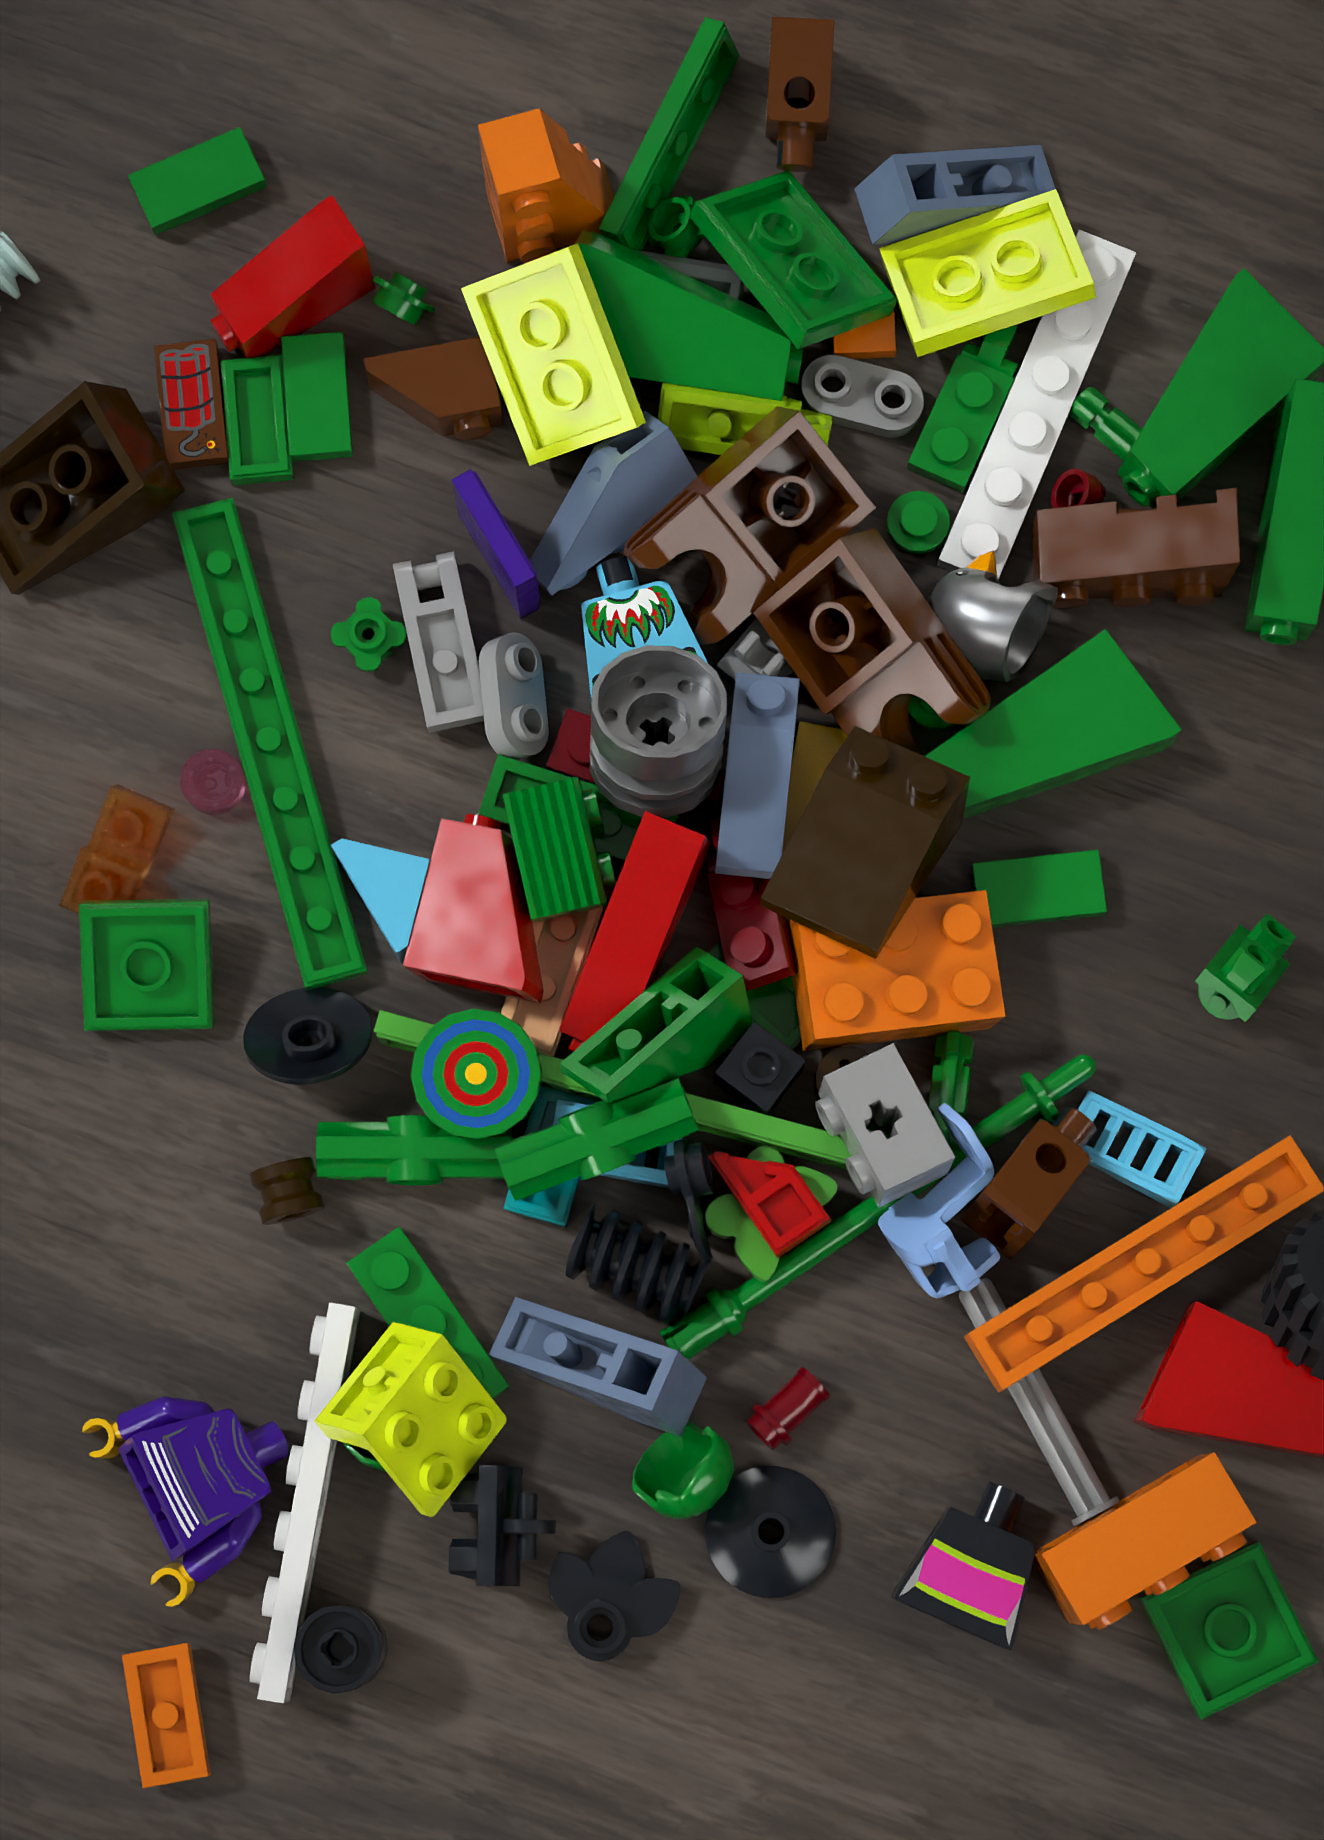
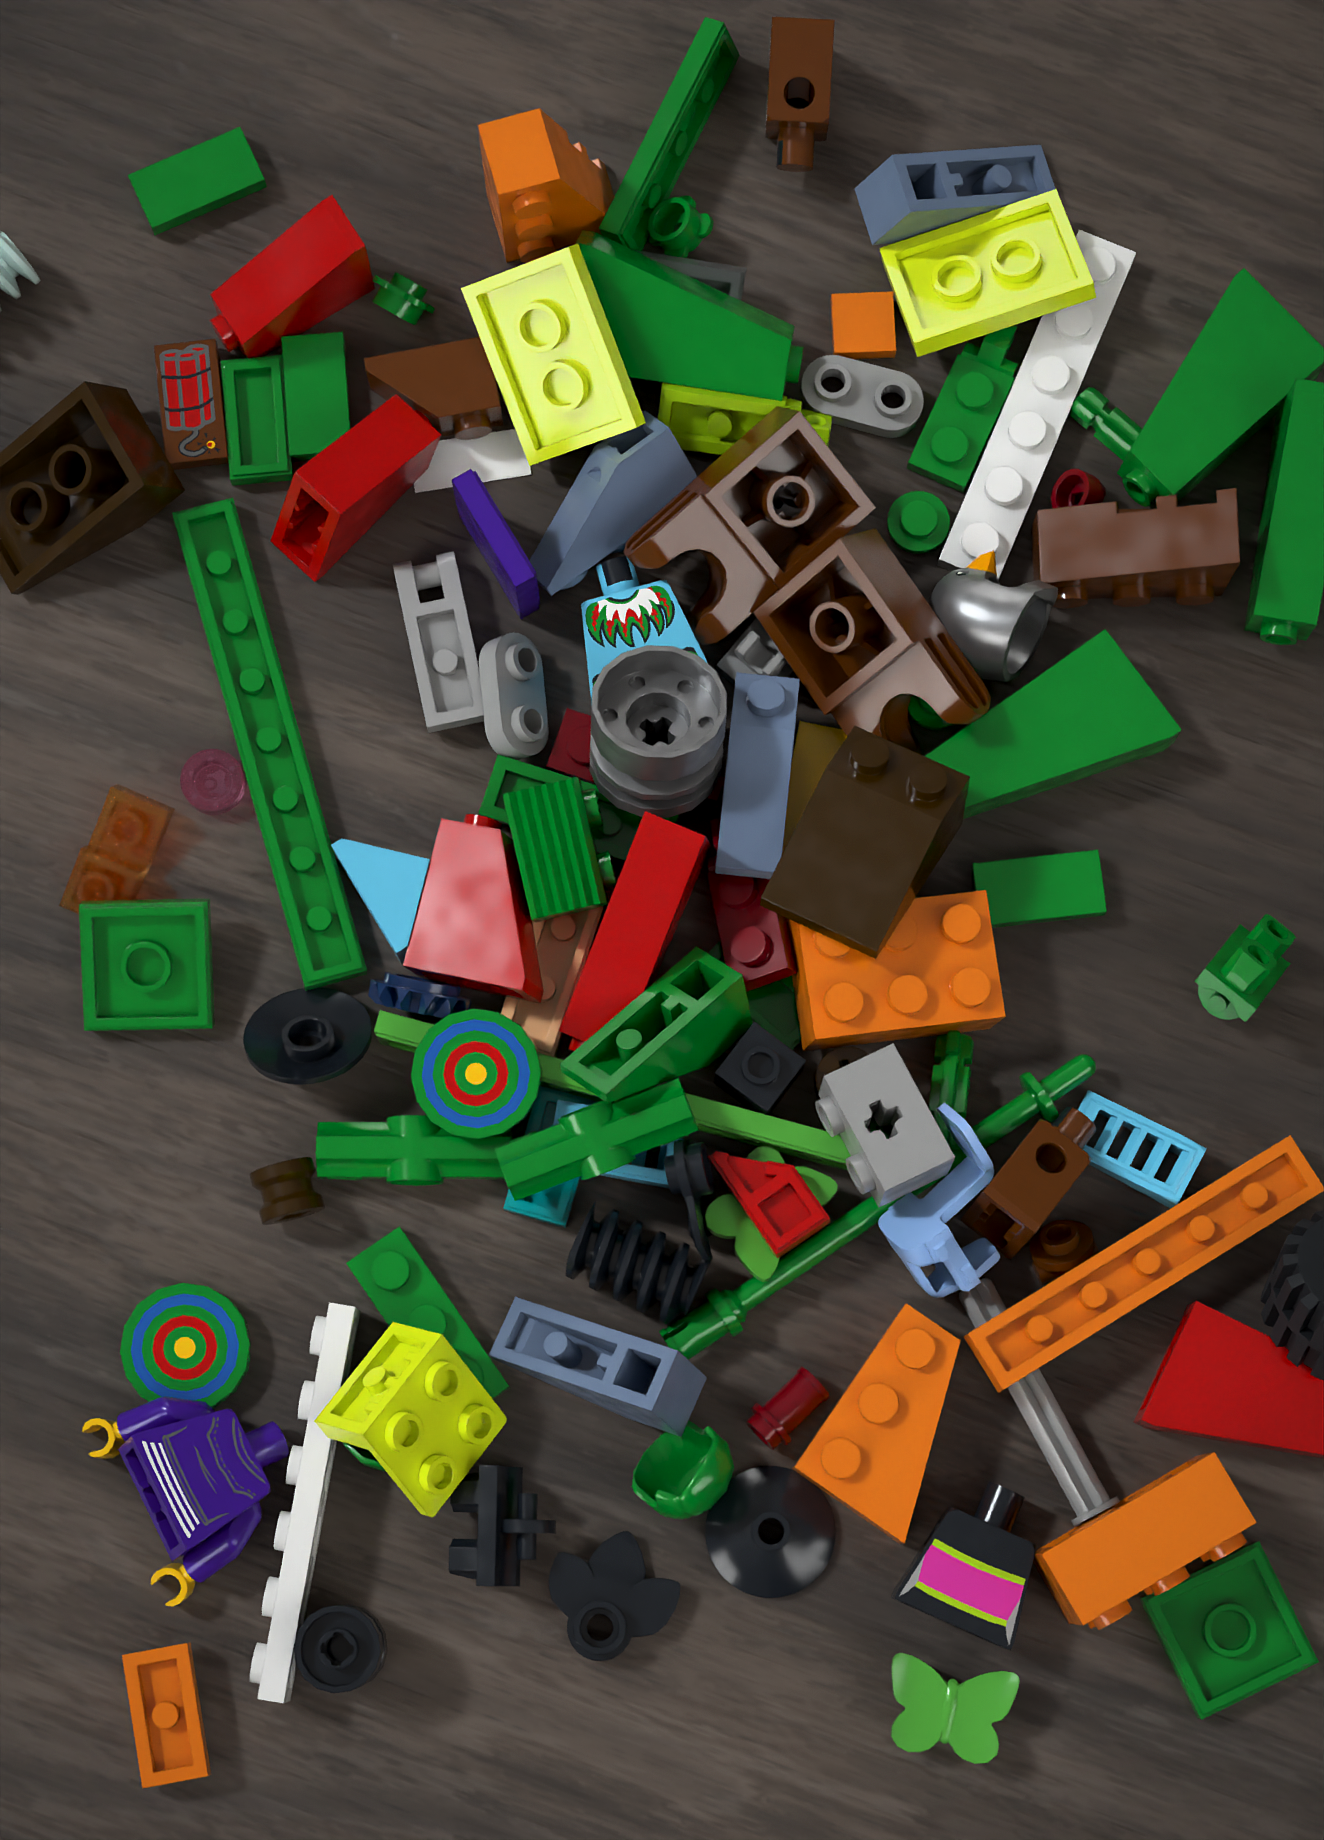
(186, 1345): none -> tile
(353, 485): none -> red slope
(368, 653): green plate -> none
(418, 995): none -> dark blue gear
(491, 456): none -> white sticker
(793, 259): green tile -> none
(884, 1425): none -> orange wedge
(949, 1710): none -> bright green animal
(1061, 1248): none -> reddish brown plate

